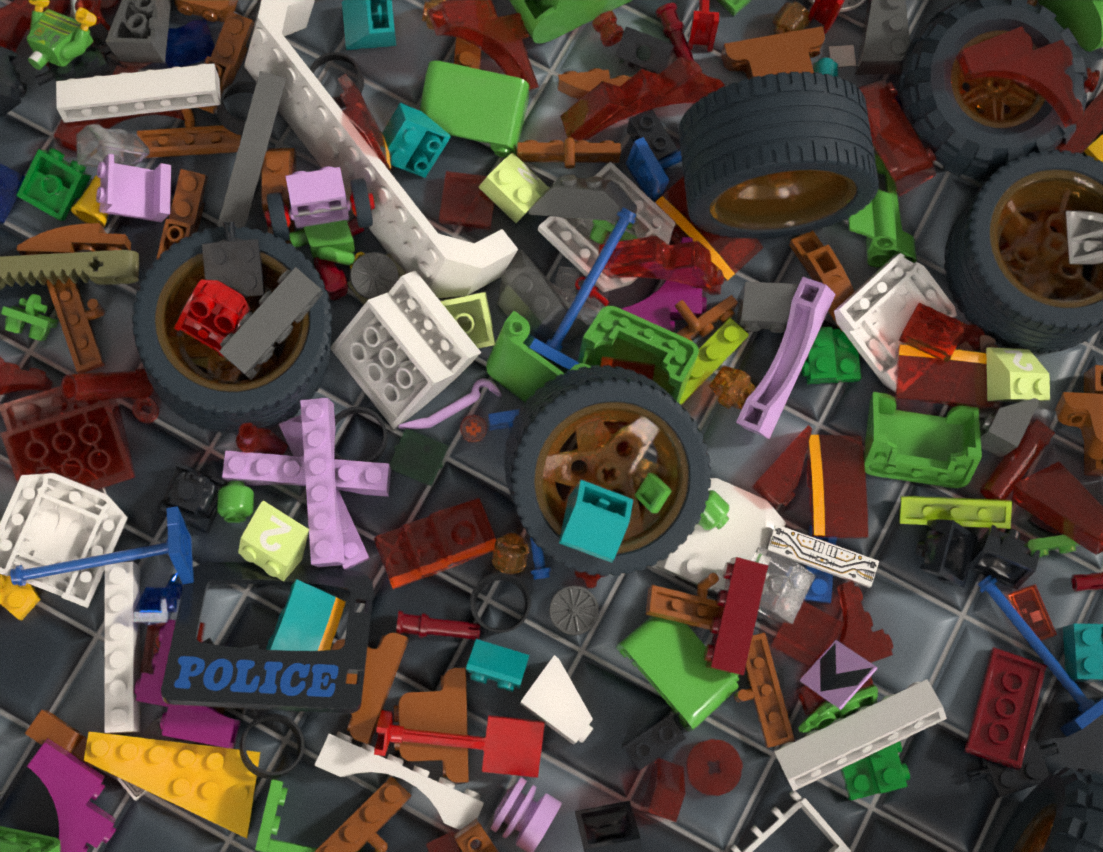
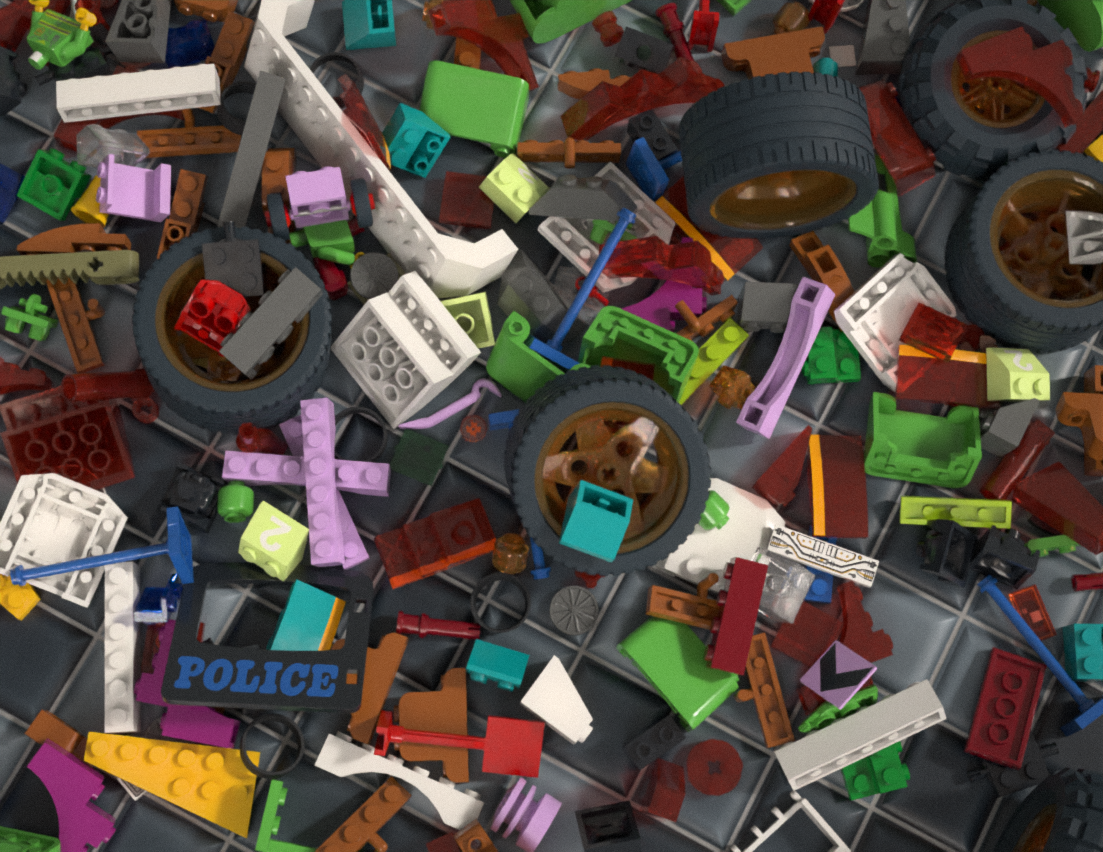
(653, 493): bright green tile -> none

